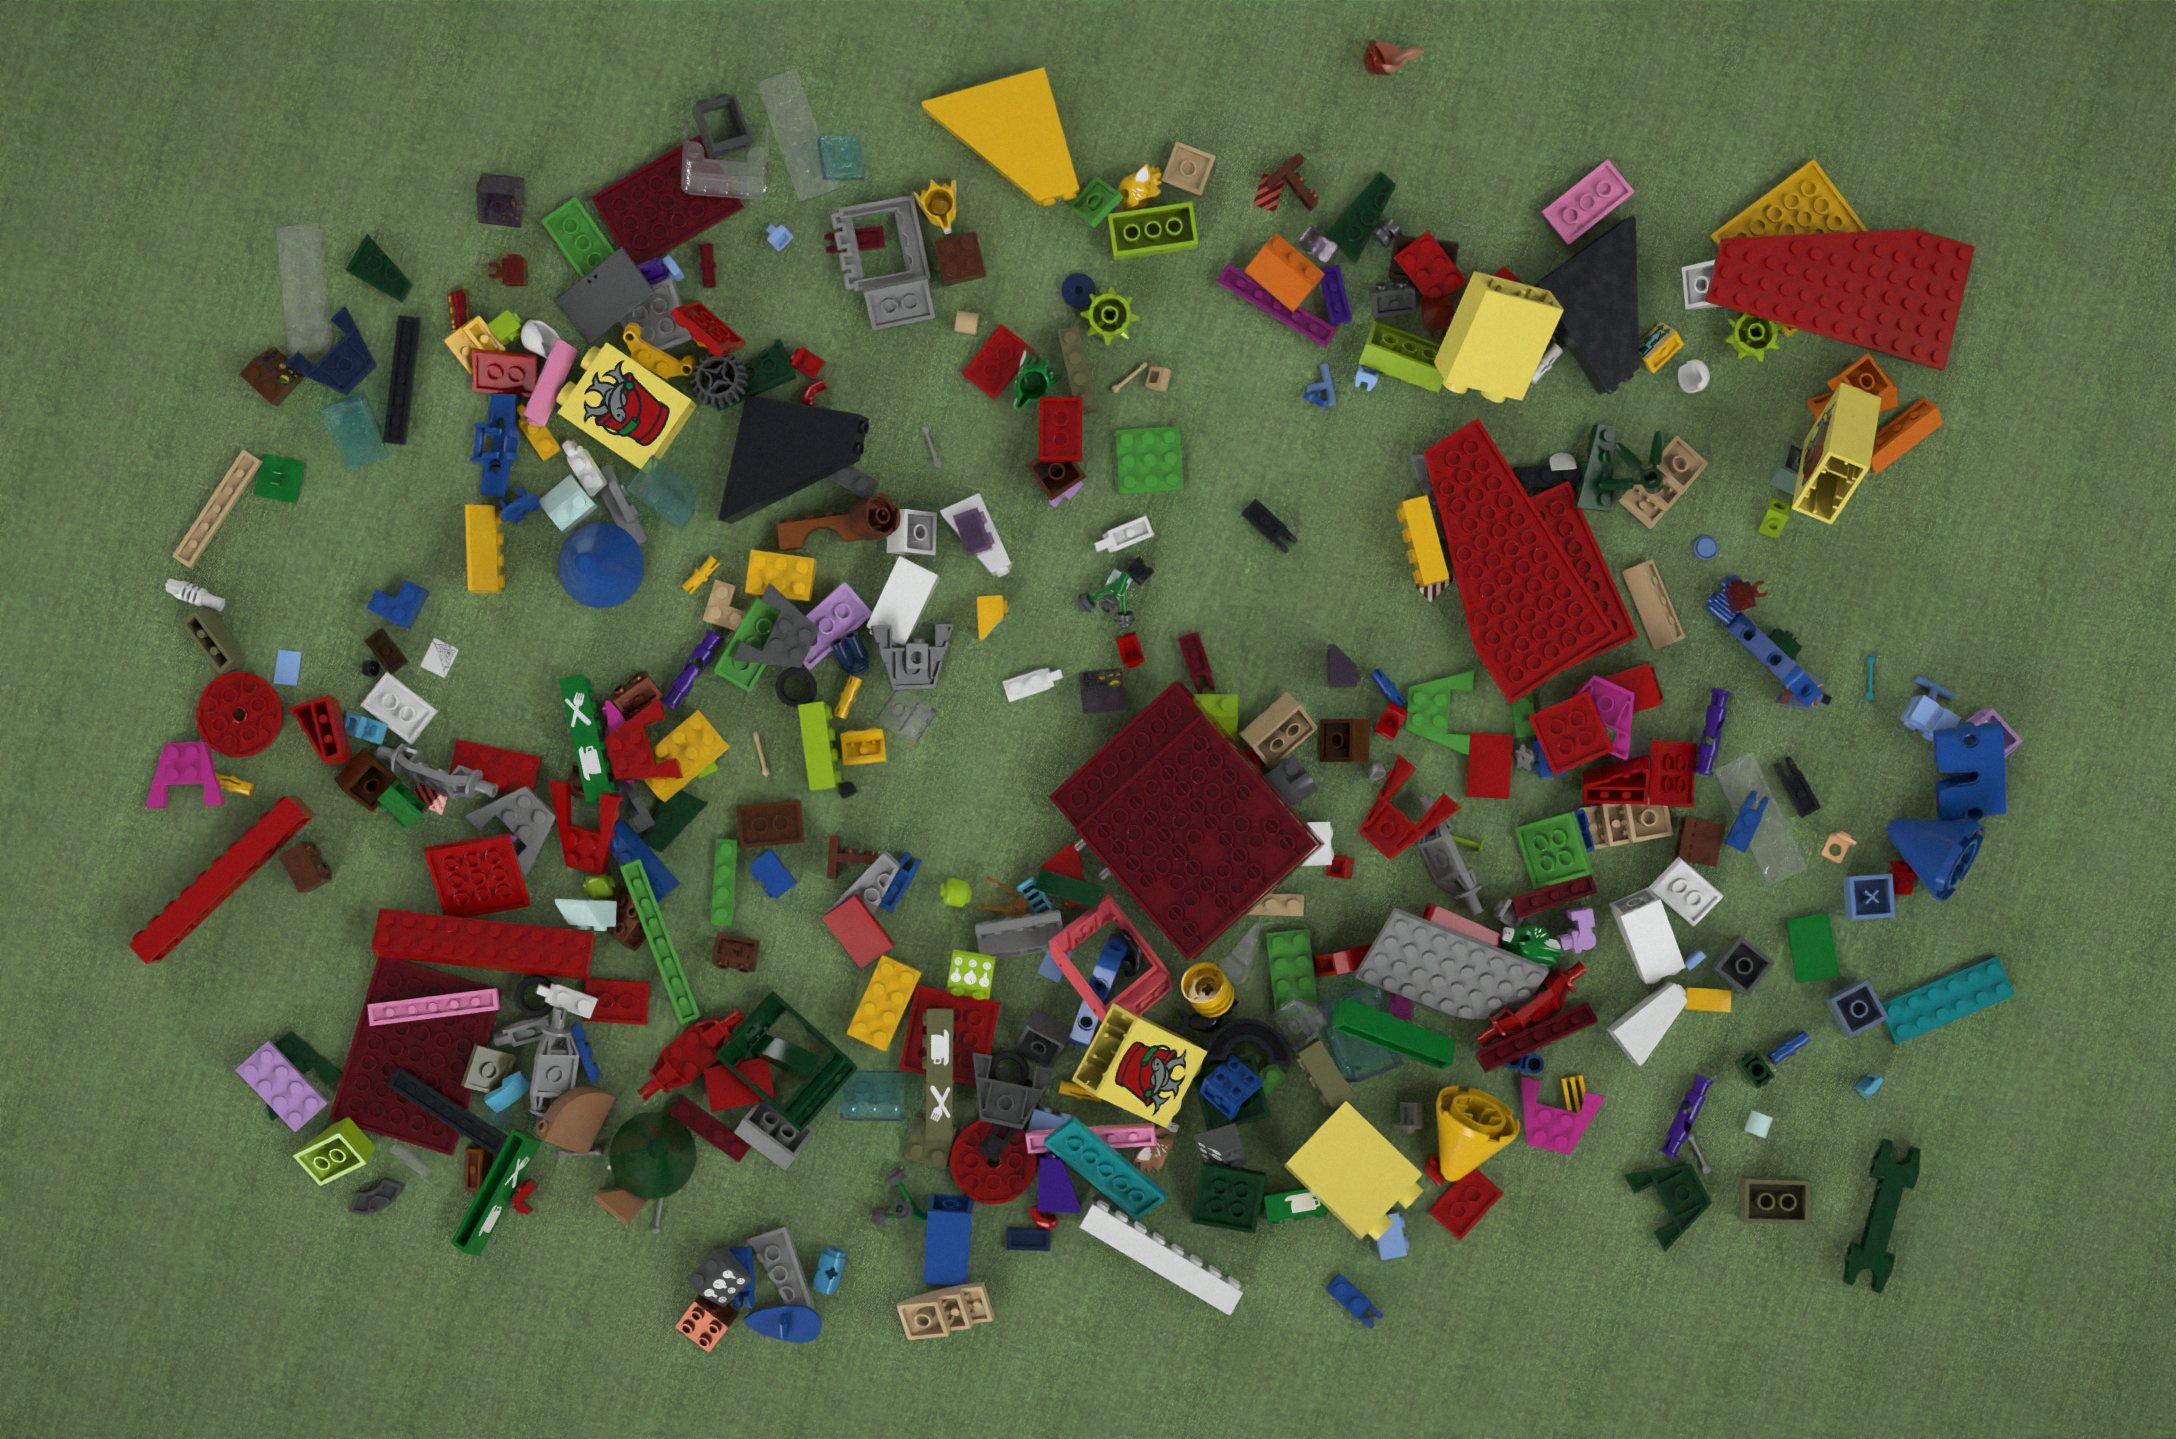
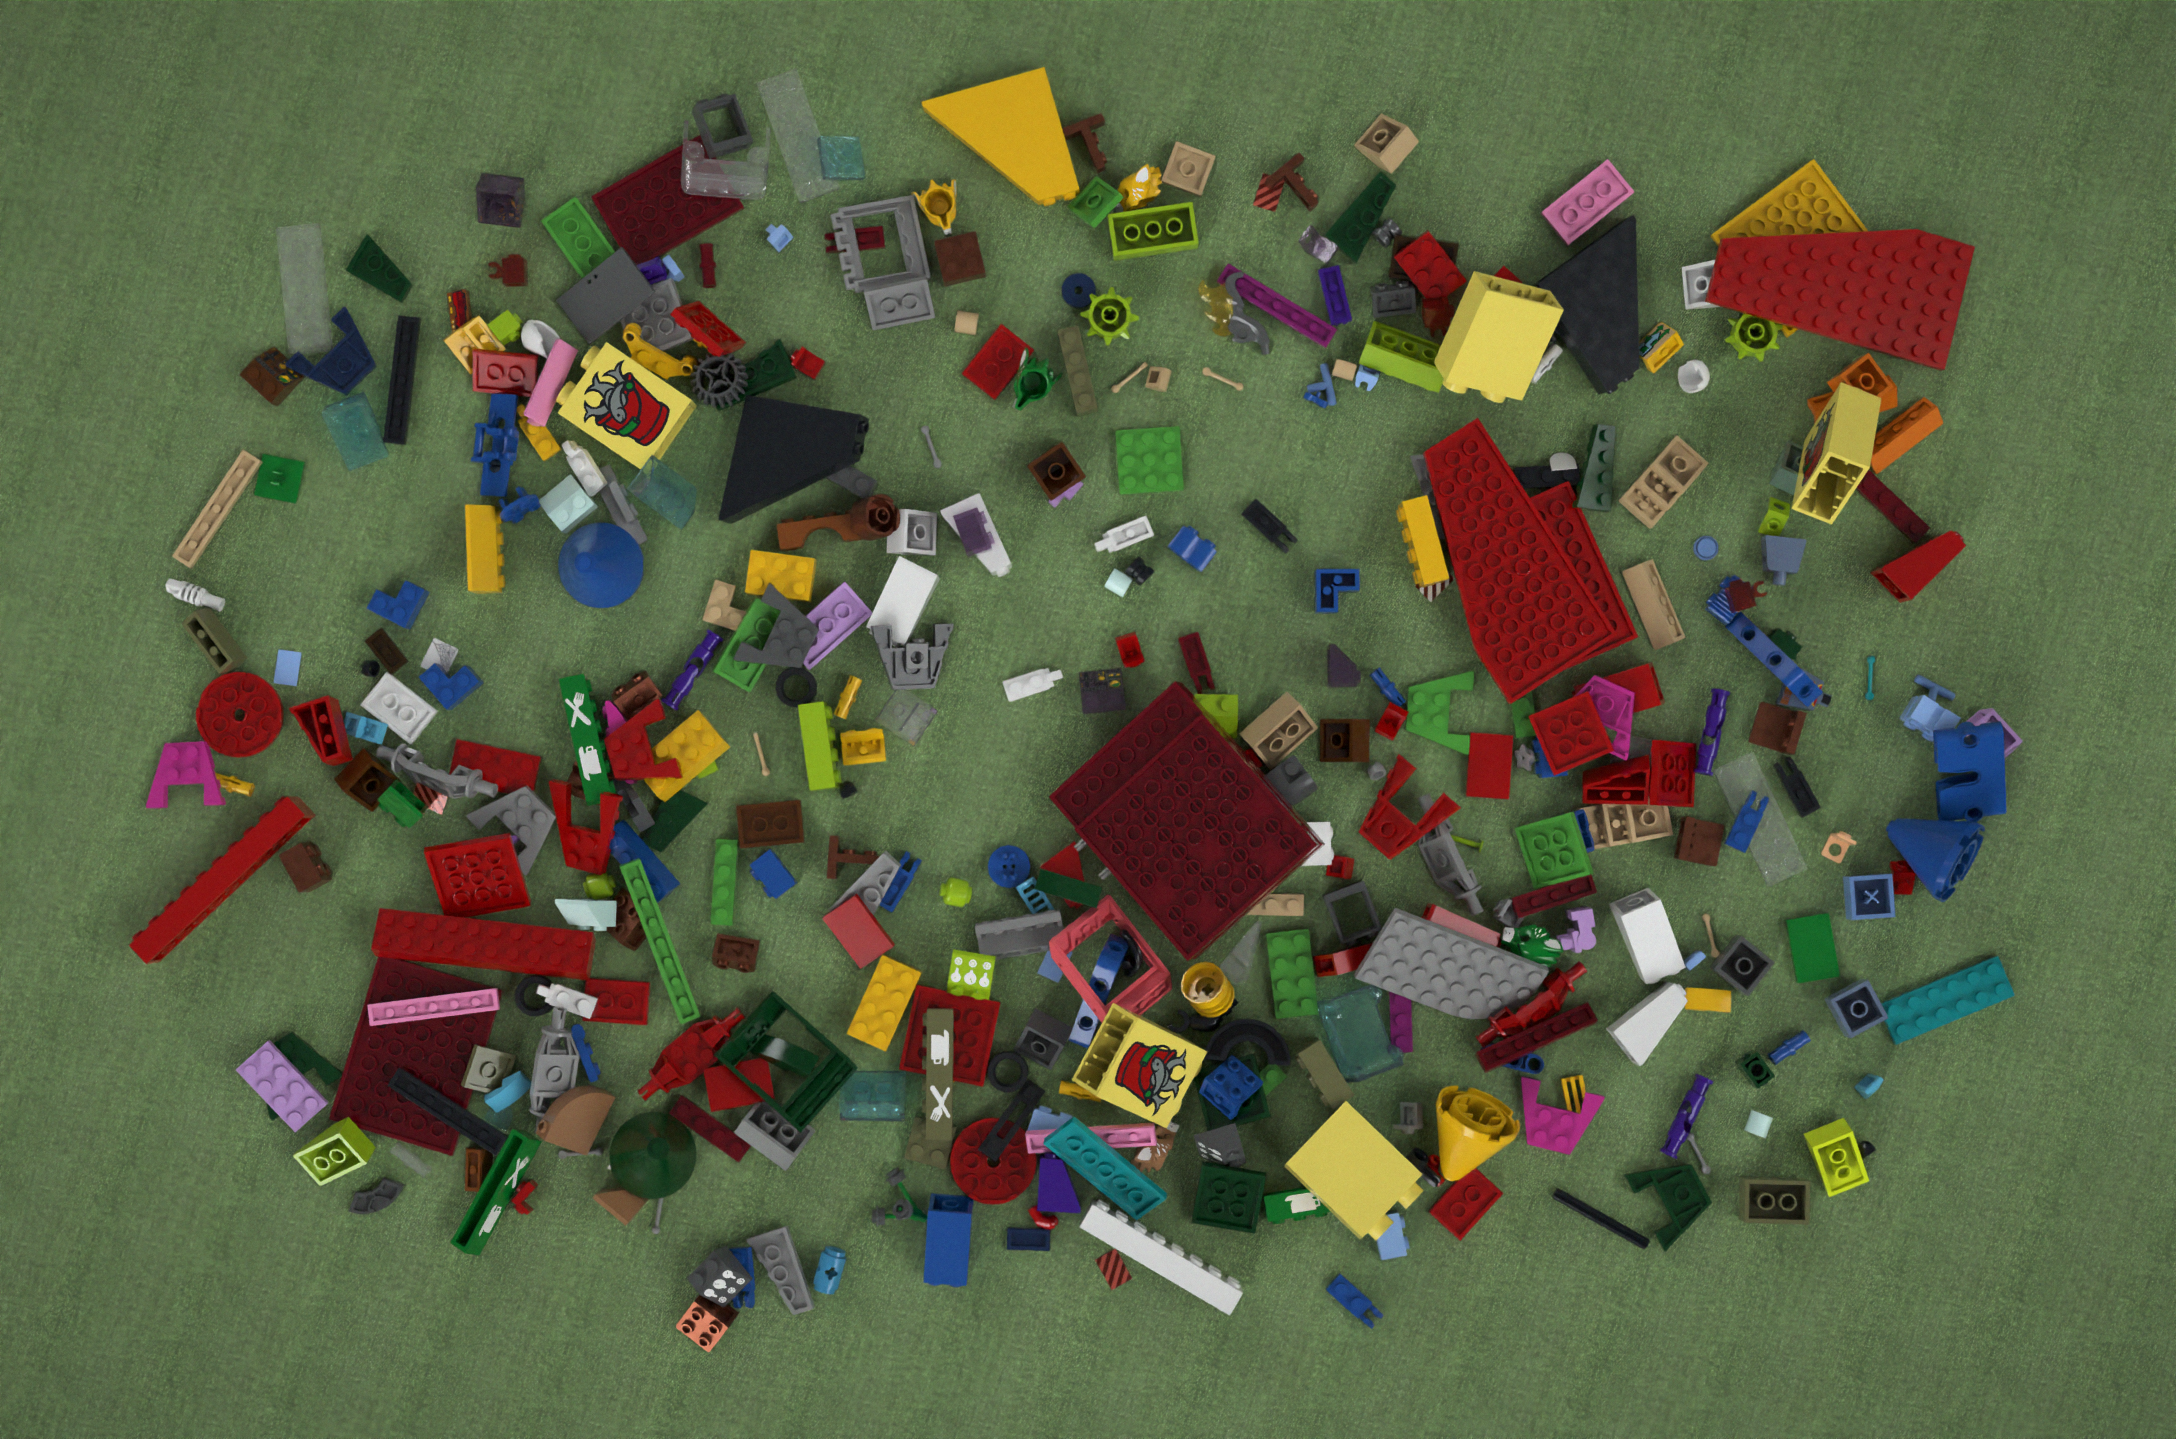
(448, 689): none -> blue brick
(522, 1031): light grey hinge -> none
(700, 574): yellow pin -> none
(786, 1323): blue shield -> none
(810, 392): red arm -> none
(851, 653): dark blue piece -> none
(945, 1310): tan slope -> none
(990, 613): yellow slope -> none
(1005, 1101): dark grey wing -> none
(1009, 877): none -> blue plate
(1017, 905): clear orange plant -> none
(1061, 429): red tile -> none
(1090, 139): none -> copper bracket
(1110, 603): dark grey plant -> none
(1113, 1269): none -> clear red sticker
(1192, 548): none -> blue brick
(1206, 372): none -> tan hinge
(1229, 314): none -> piece
(1284, 272): orange slope -> none
(1301, 1022): clear slope -> none
(1329, 583): none -> blue brick
(1344, 369): none -> tan brick
(1346, 891): none -> dark grey window
(1384, 58): piece -> none
(1386, 143): none -> tan slope
(1393, 1033): green brick -> none
(1420, 1161): none -> black axle
(1600, 1218): none -> black axle
(1634, 463): dark green plant -> none
(1686, 891): white tile -> none
(1714, 952): none -> tan hinge
(1777, 728): none -> copper bracket
(1781, 556): none -> sand blue torso
(1836, 1157): none -> neon yellow slope
(1866, 1148): none -> black hinge
(1872, 1249): dark green piece -> none
(1892, 507): none -> dark red plate
(1917, 567): none -> red slope

